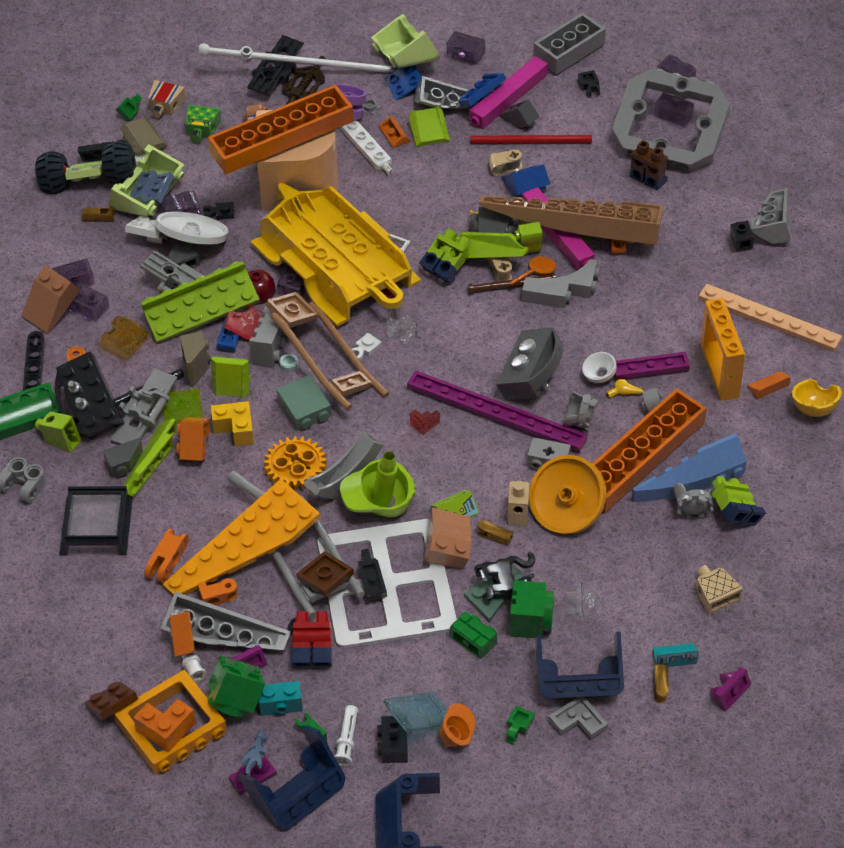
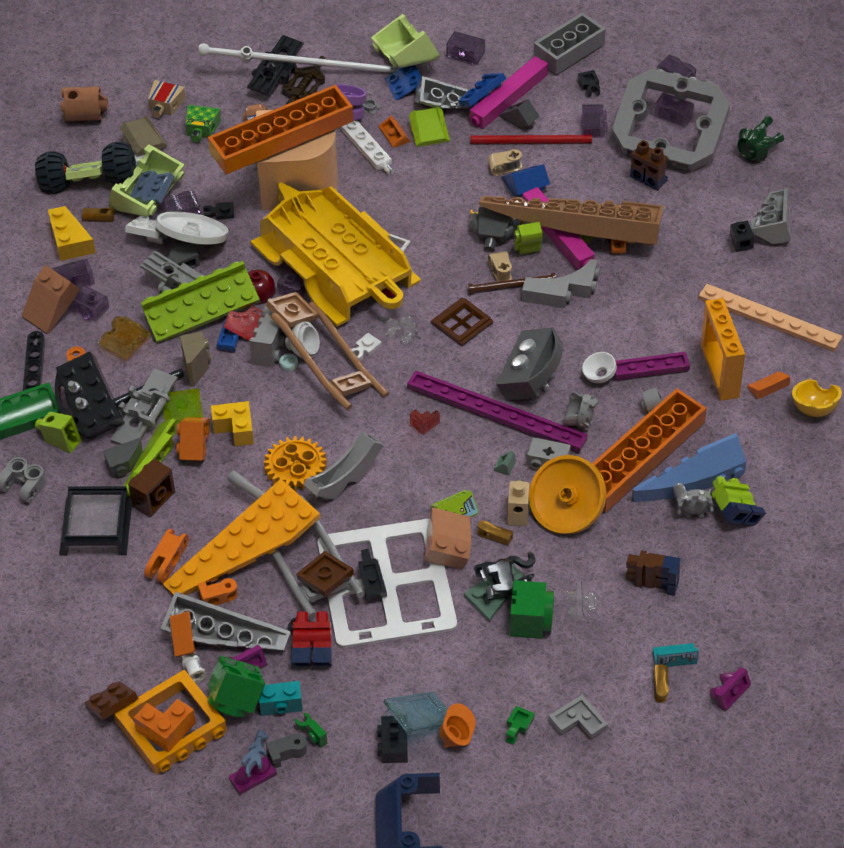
(69, 234): none -> yellow wedge
(83, 103): none -> nougat cylinder
(93, 152): black hinge -> none
(128, 107): green plate -> none
(151, 487): none -> reddish brown brick
(230, 376): lime slope -> none
(286, 748): none -> dark grey leg
(304, 402): sand green brick -> none
(304, 791): dark blue windscreen -> none
(308, 338): none -> white piece
(344, 743): white pin -> none
(376, 485): lime piece -> none
(446, 255): lime hips -> none
(472, 330): none -> reddish brown piece
(473, 634): green brick -> none
(493, 245): lime wedge -> none
(505, 463): none -> sand green slope
(539, 265): orange piece -> none
(593, 120): none -> clear purple brick
(606, 683): dark blue windscreen -> none
(623, 388): yellow animal -> none
(654, 571): none -> reddish brown hips
(717, 588): tan torso -> none
(755, 143): none -> dark green piece

